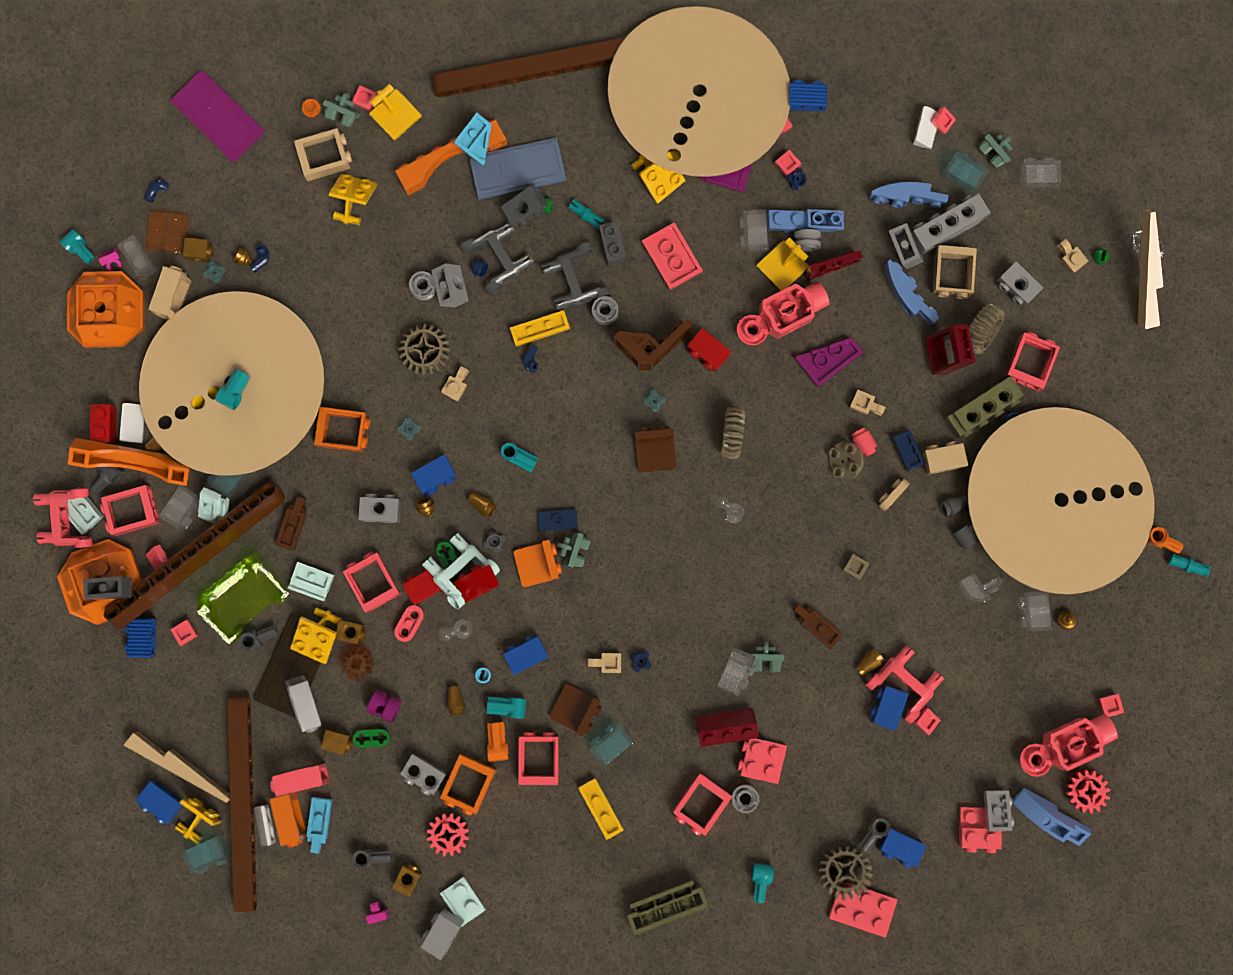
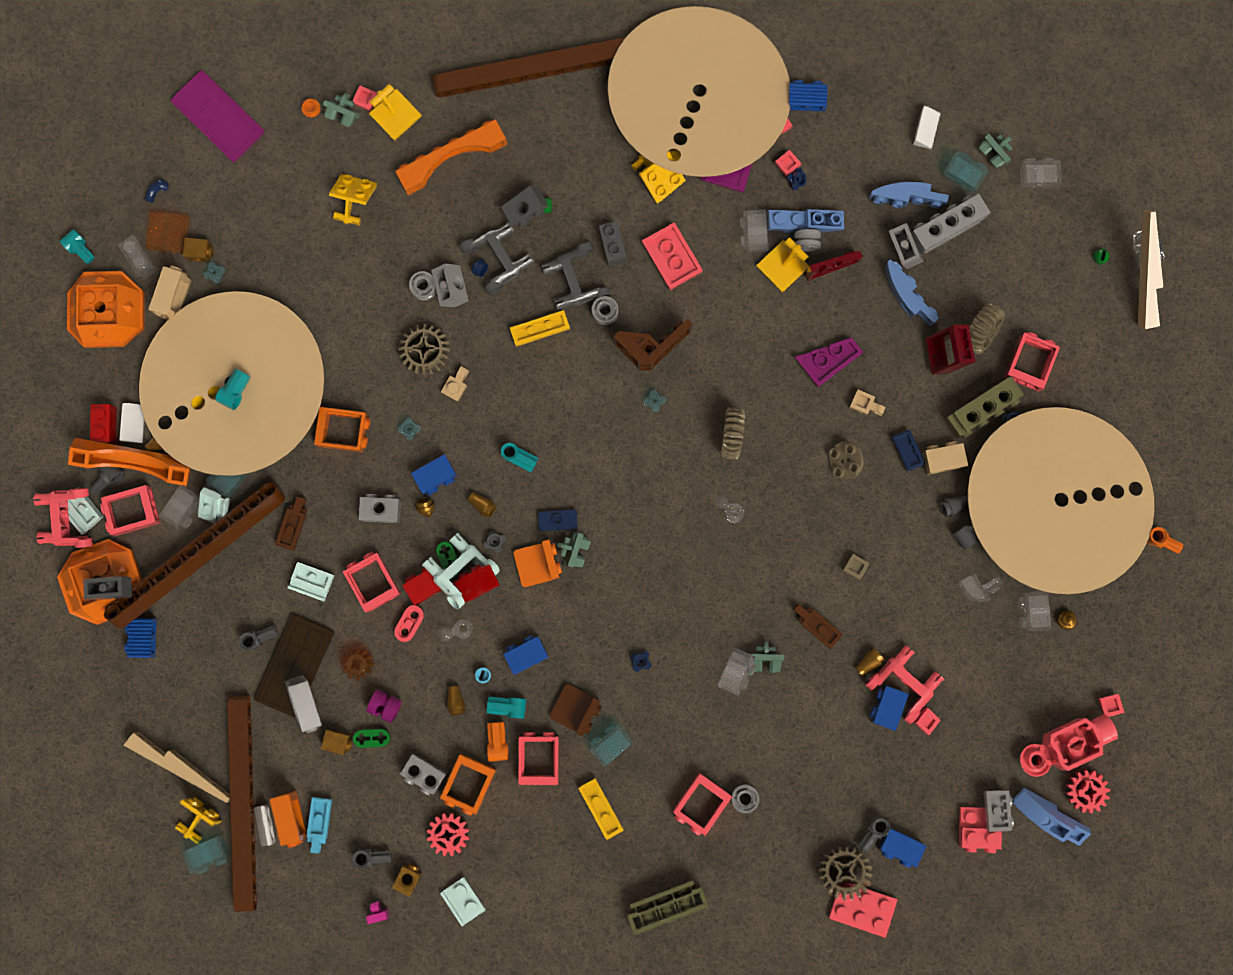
(110, 256): dark pink tile -> none
(157, 556): coral plate -> none
(160, 802): blue brick -> none
(184, 632): coral plate -> none
(240, 597): clear neon green windscreen -> none
(242, 257): pearl gold plate -> none
(262, 258): dark blue arm -> none
(299, 779): coral window -> none
(311, 174): tan window -> none
(313, 638): yellow plate -> none
(342, 629): pearl gold brick -> none
(442, 934): light grey brick -> none
(475, 138): medium azure wing -> none
(518, 168): sand blue piece -> none
(528, 359): dark blue arm -> none
(586, 214): teal pin -> none
(609, 662): tan plate -> none
(655, 449): reddish brown bracket -> none
(708, 350): red brick -> none
(727, 727): dark red brick -> none
(762, 760): coral plate -> none
(762, 876): teal axle -> none
(783, 313): coral brick -> none
(864, 441): coral brick -> none
(898, 488): tan plate -> none
(943, 120): coral tile -> none
(954, 253): tan window -> none
(1030, 286): light grey brick -> none
(1073, 258): tan plate -> none
(1189, 565): teal pin -> none

